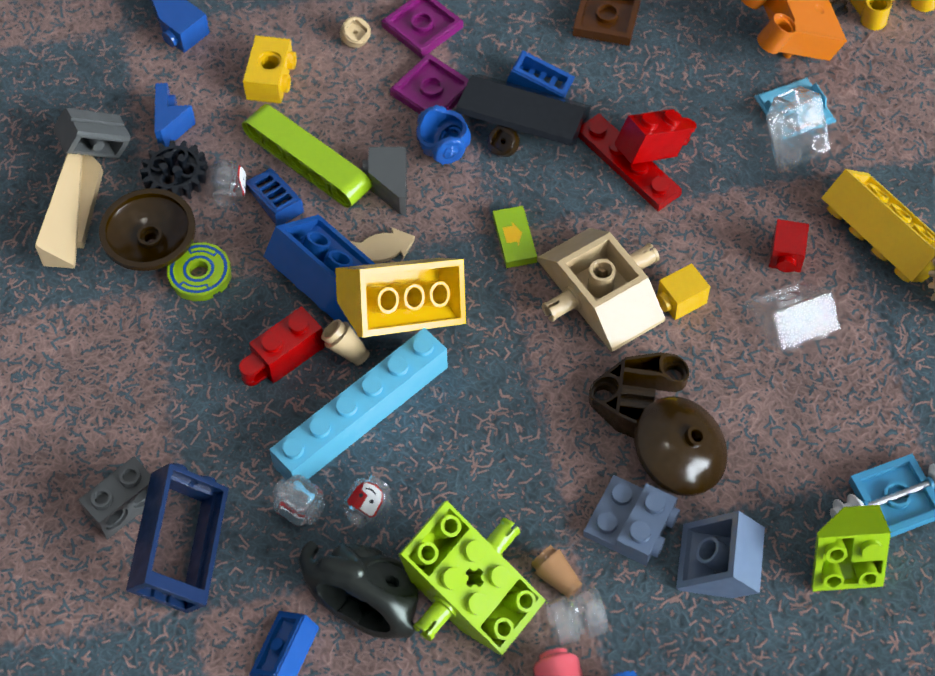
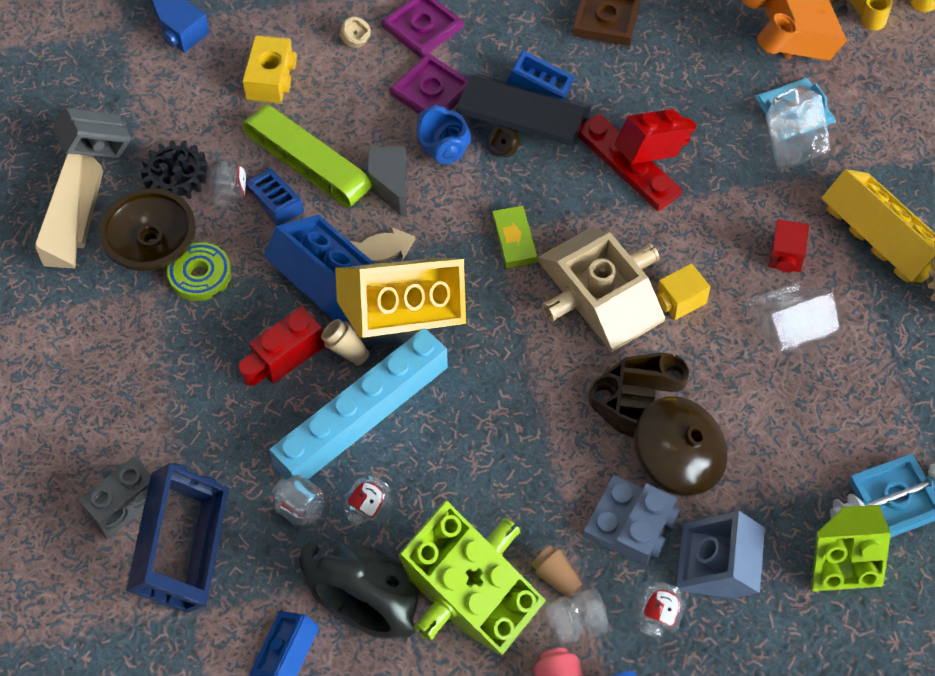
(170, 119): blue slope -> none
(659, 609): none -> head

